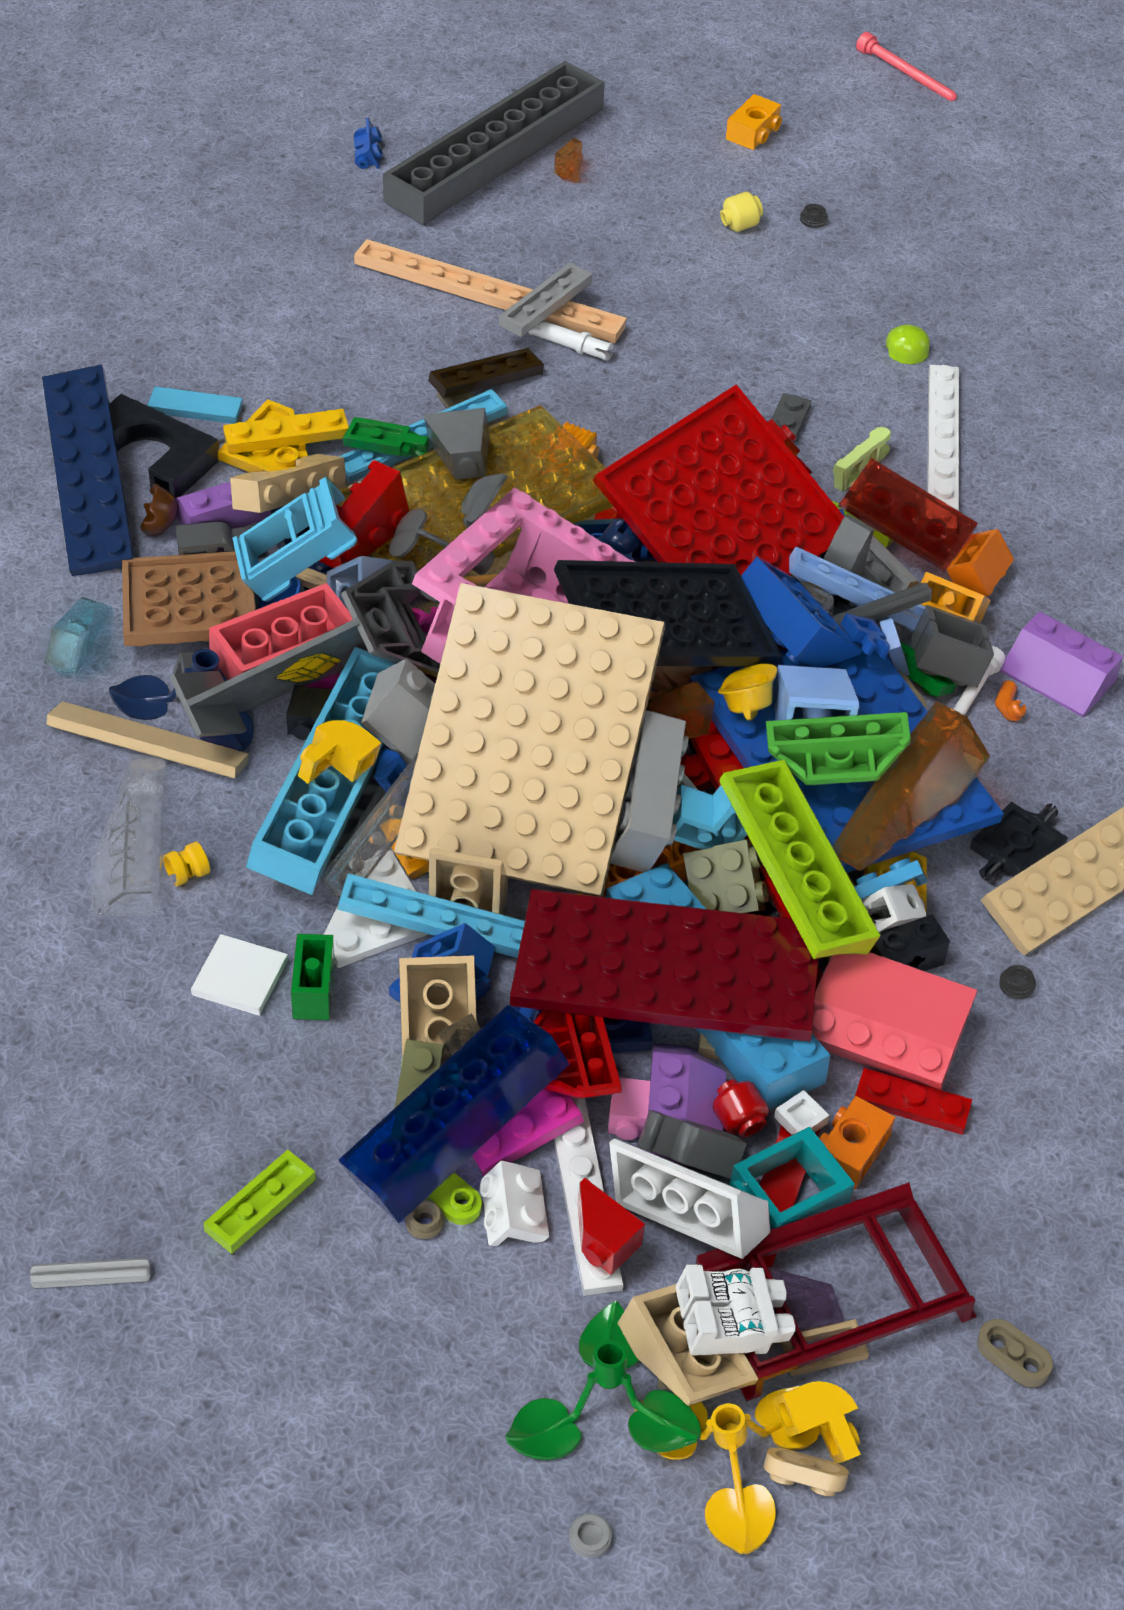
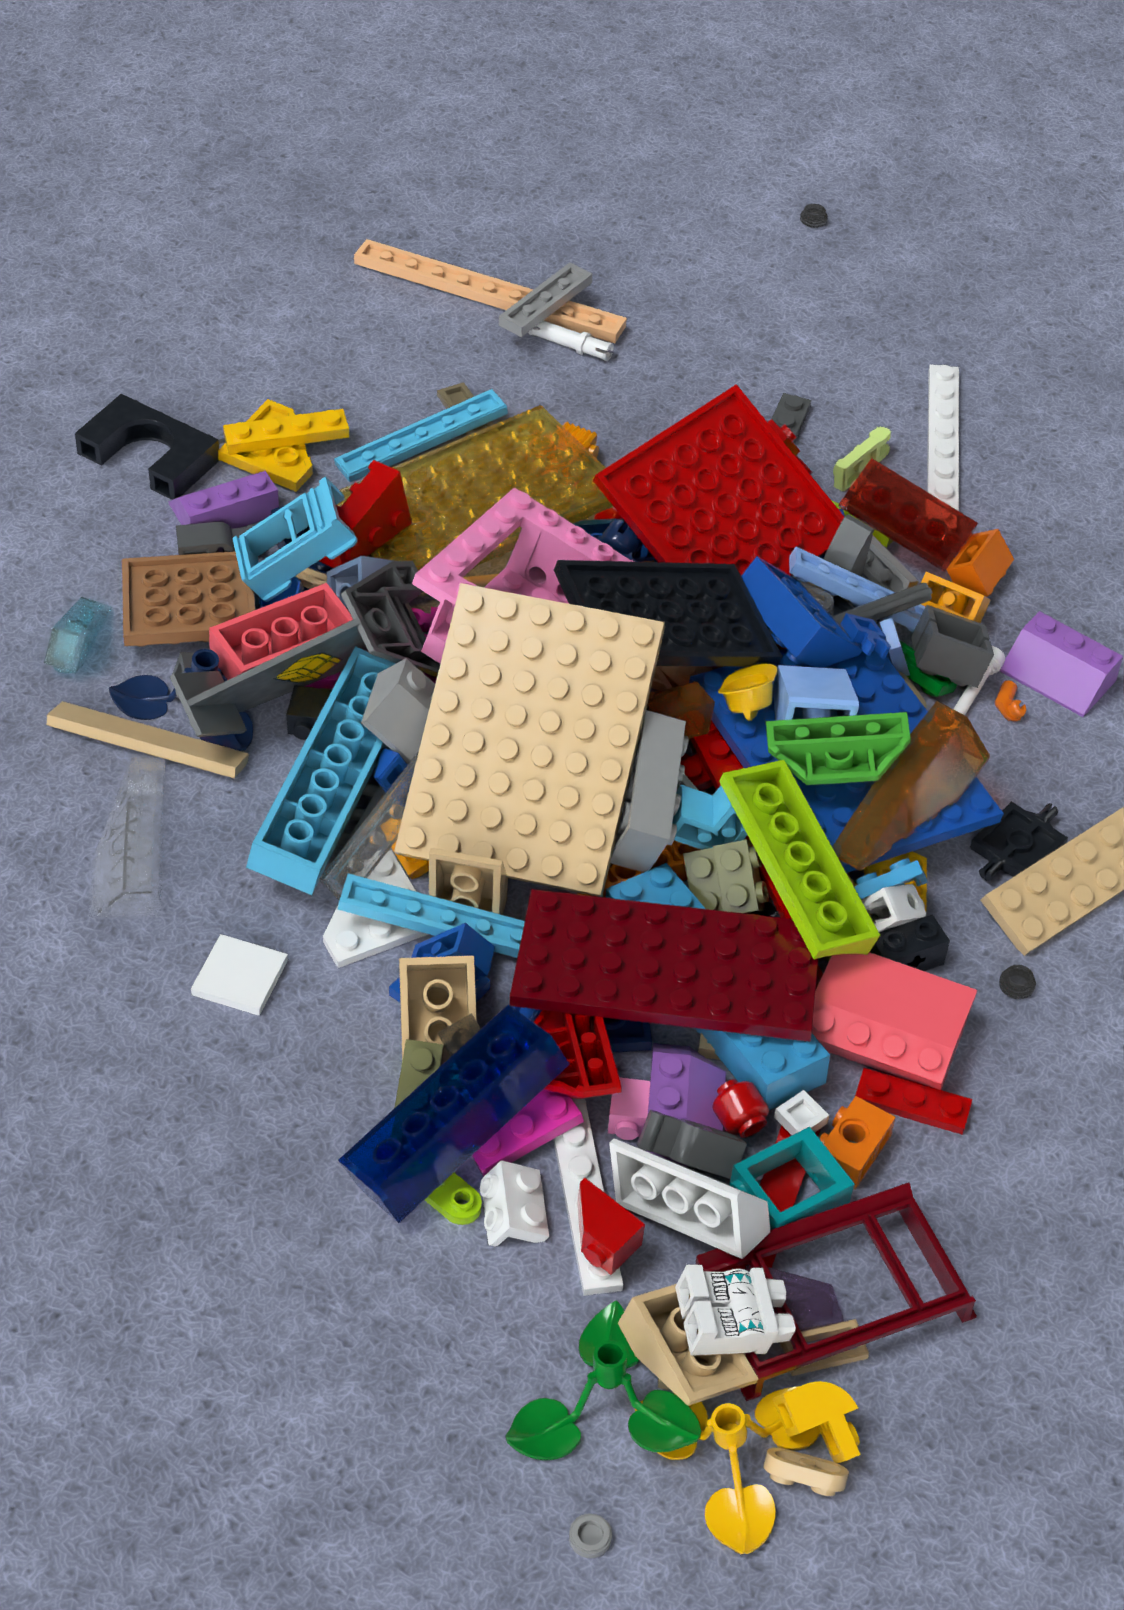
(87, 470): dark blue plate -> none
(90, 1272): light grey axle -> none
(160, 512): reddish brown hair -> none
(186, 863): yellow wheel -> none
(196, 405): medium azure tile -> none
(259, 1201): lime plate -> none
(274, 489): tan arch -> none
(313, 977): green brick -> none
(339, 745): yellow brick -> none
(367, 146): blue hinge -> none
(385, 438): green hinge -> none
(425, 1231): dark tan plate -> none
(460, 440): dark grey slope -> none
(474, 506): dark grey plant -> none
(485, 372): dark brown plate -> none
(492, 142): dark grey brick -> none
(569, 161): clear orange bracket -> none
(741, 211): light yellow head -> none
(754, 122): light orange brick -> none
(868, 44): coral piece -> none
(908, 344): lime hair -> none
(1017, 1351): dark tan plate -> none

